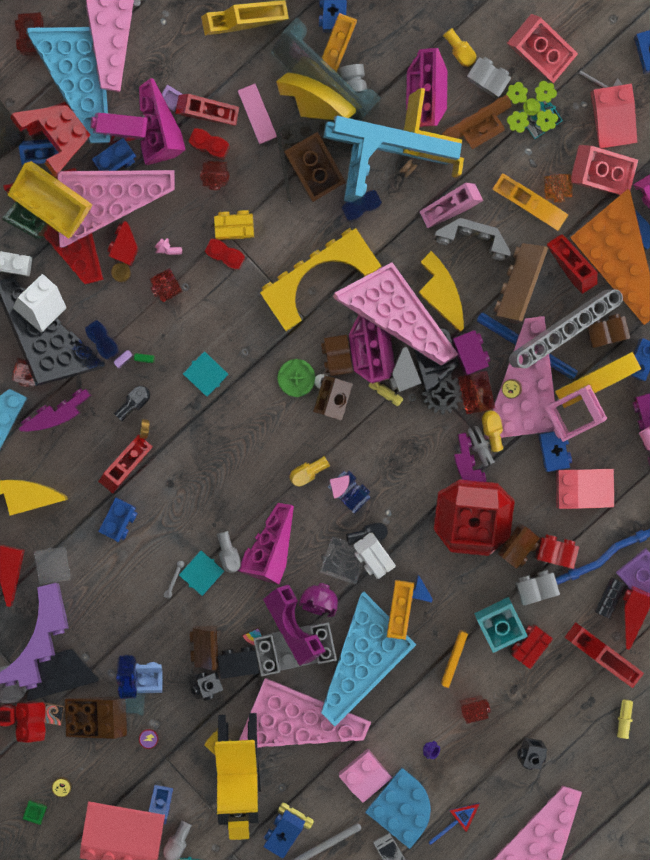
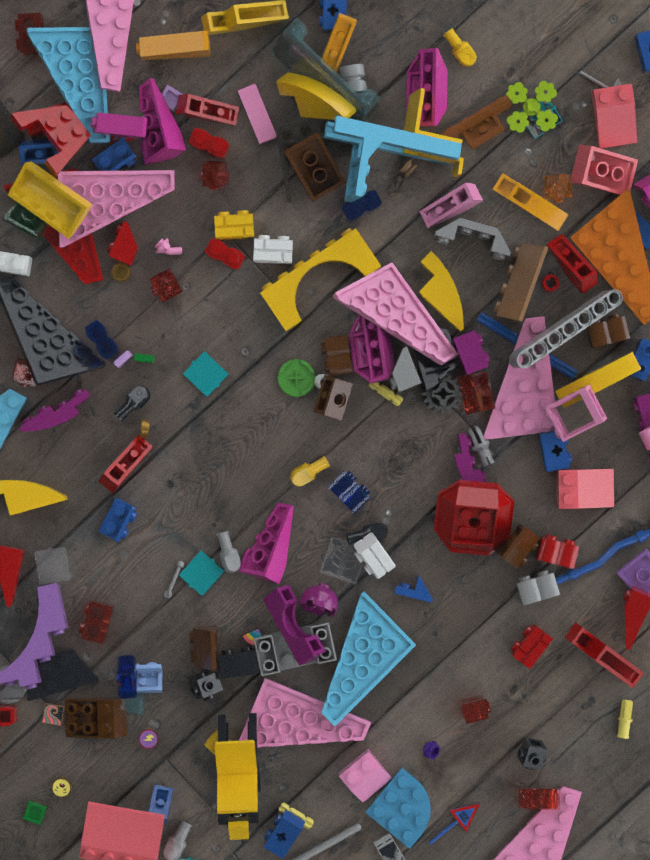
(30, 722): red brick -> none
(40, 303): white slope -> none
(101, 623): none -> clear red brick
(174, 46): none -> light orange slope
(273, 250): none -> white brick
(339, 485): bright pink tile -> none
(400, 609): light orange tile -> none
(454, 658): light orange tile -> none
(488, 77): light grey brick -> none
(493, 428): yellow arm -> none
(500, 625): teal slope -> none
(511, 388): light yellow tile -> none
(539, 799): none -> clear red brick
(542, 48): coral slope -> none
(547, 278): none -> red bush
(610, 598): black axle -> none

